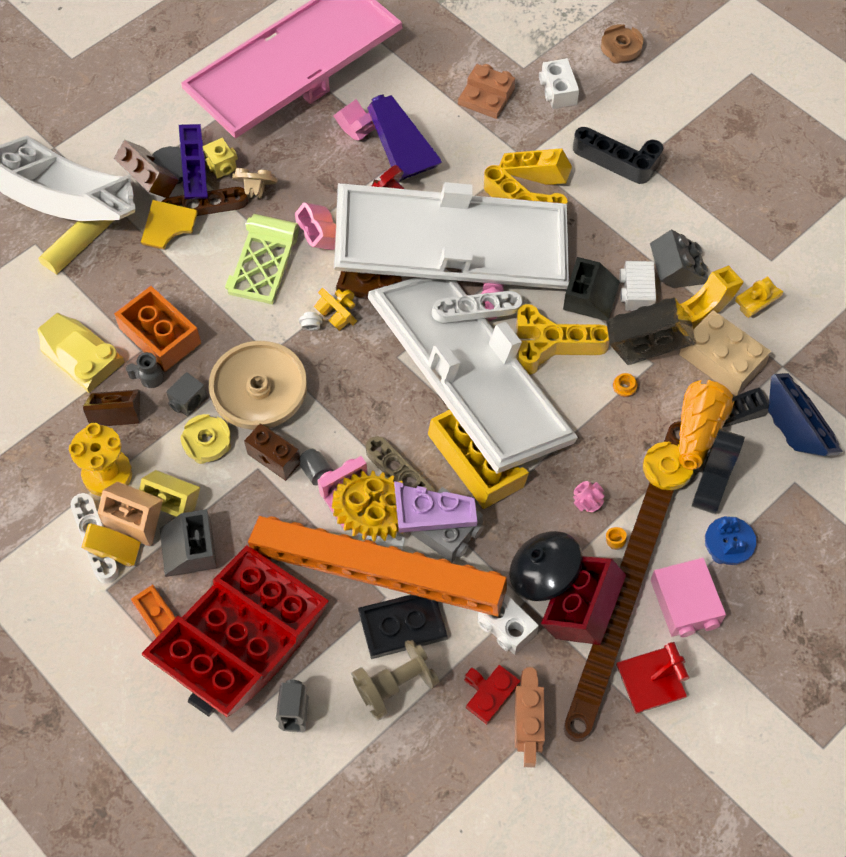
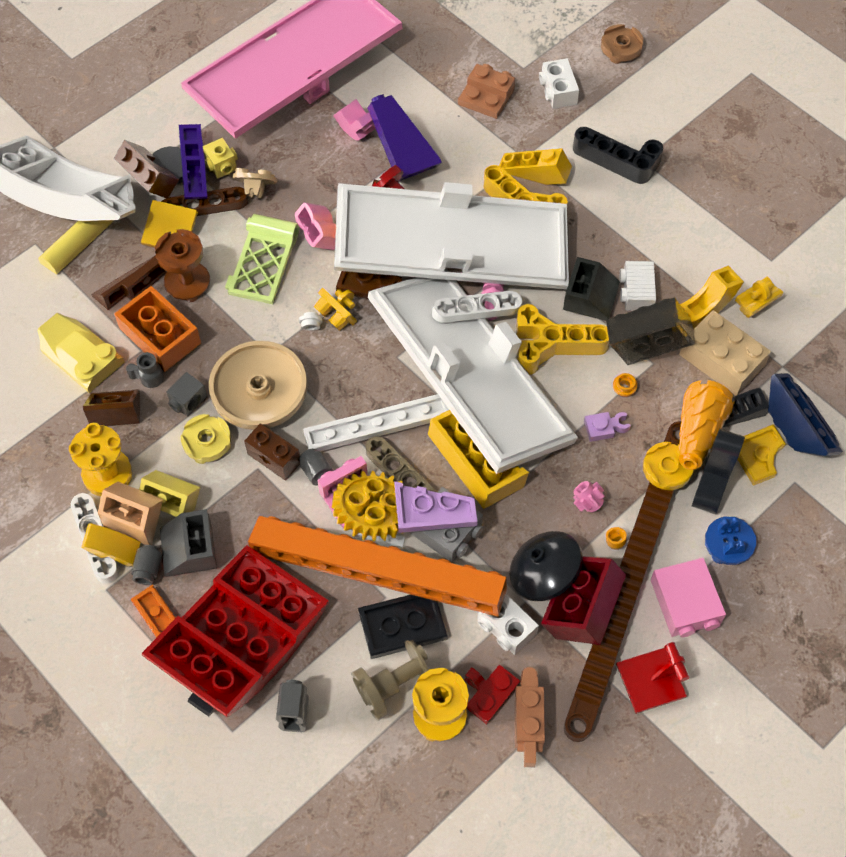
(130, 283): none -> reddish brown wedge
(146, 565): none -> dark grey brick
(181, 258): none -> dark orange piece
(374, 423): none -> white plate
(440, 704): none -> yellow piece
(602, 427): none -> lavender plate
(678, 260): dark grey slope -> none
(759, 453): none -> yellow tile

